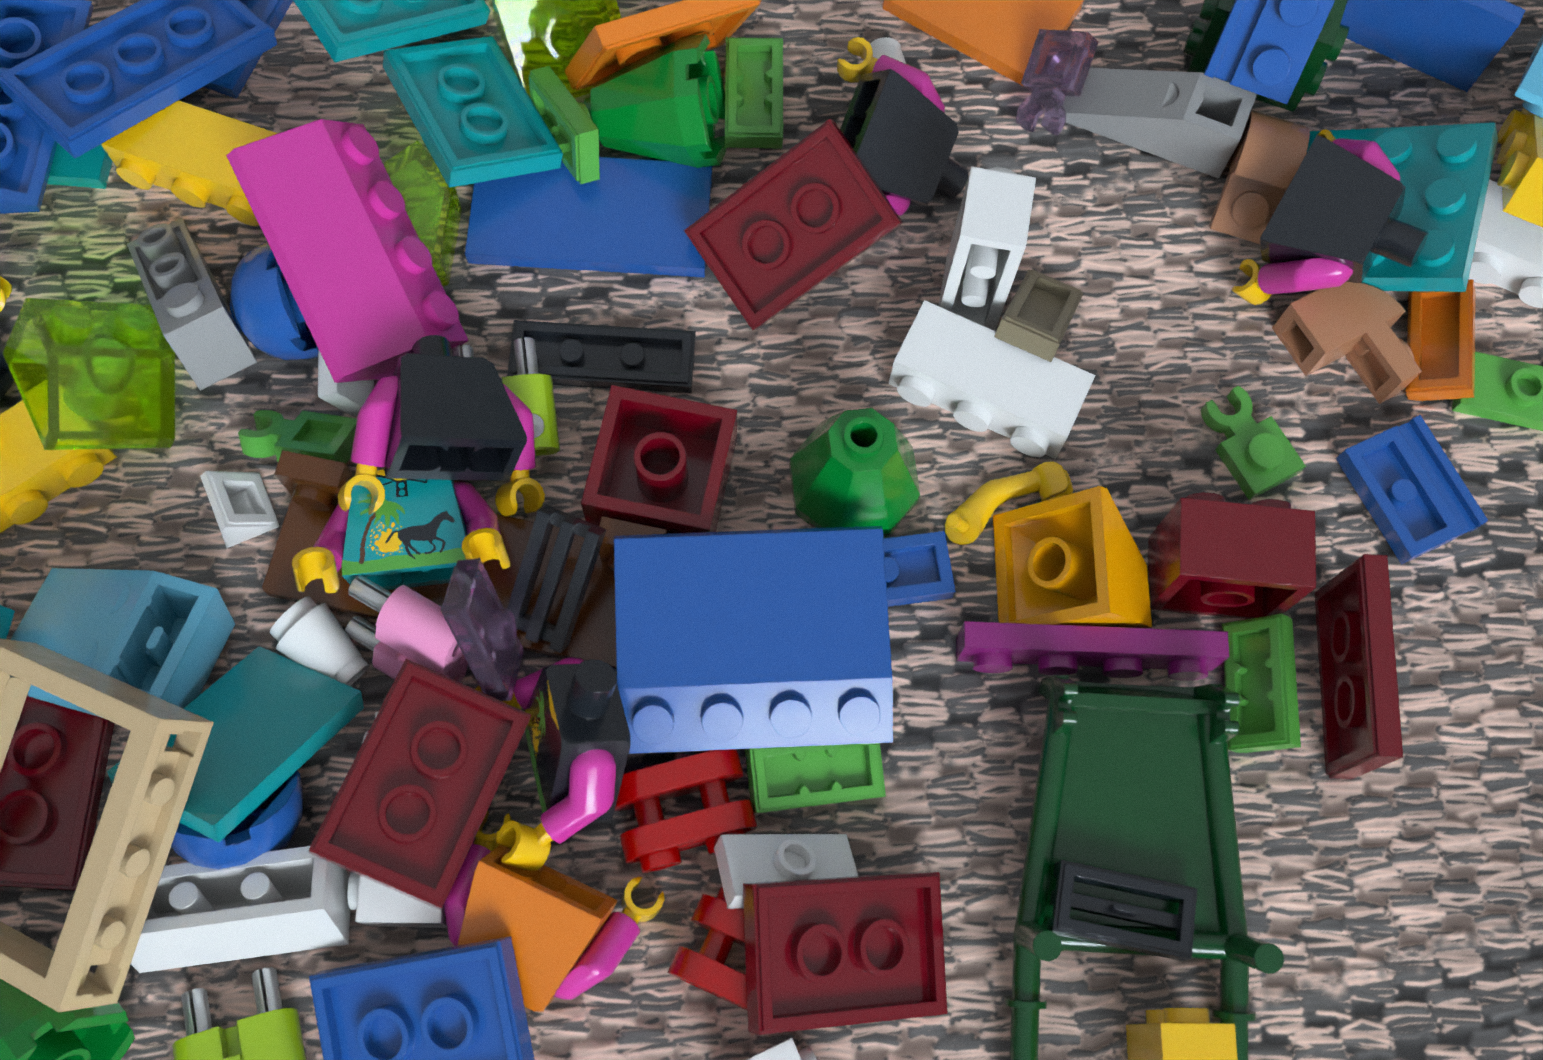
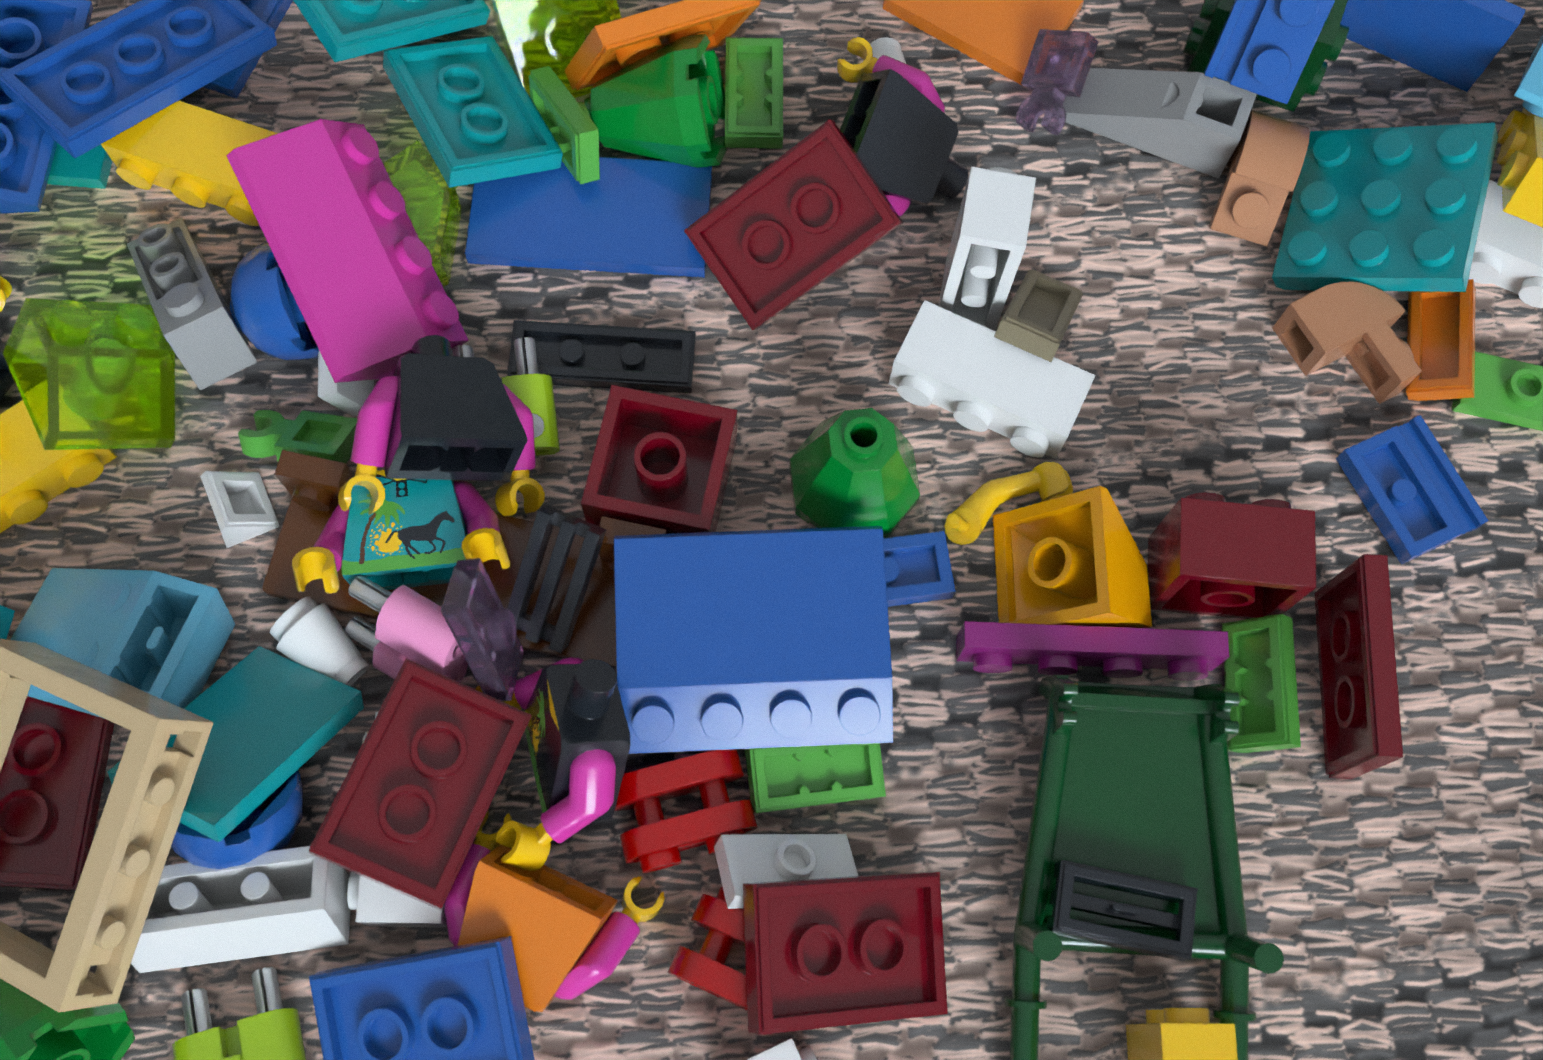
(1254, 452): bright green plate -> none
(1333, 222): black torso -> none

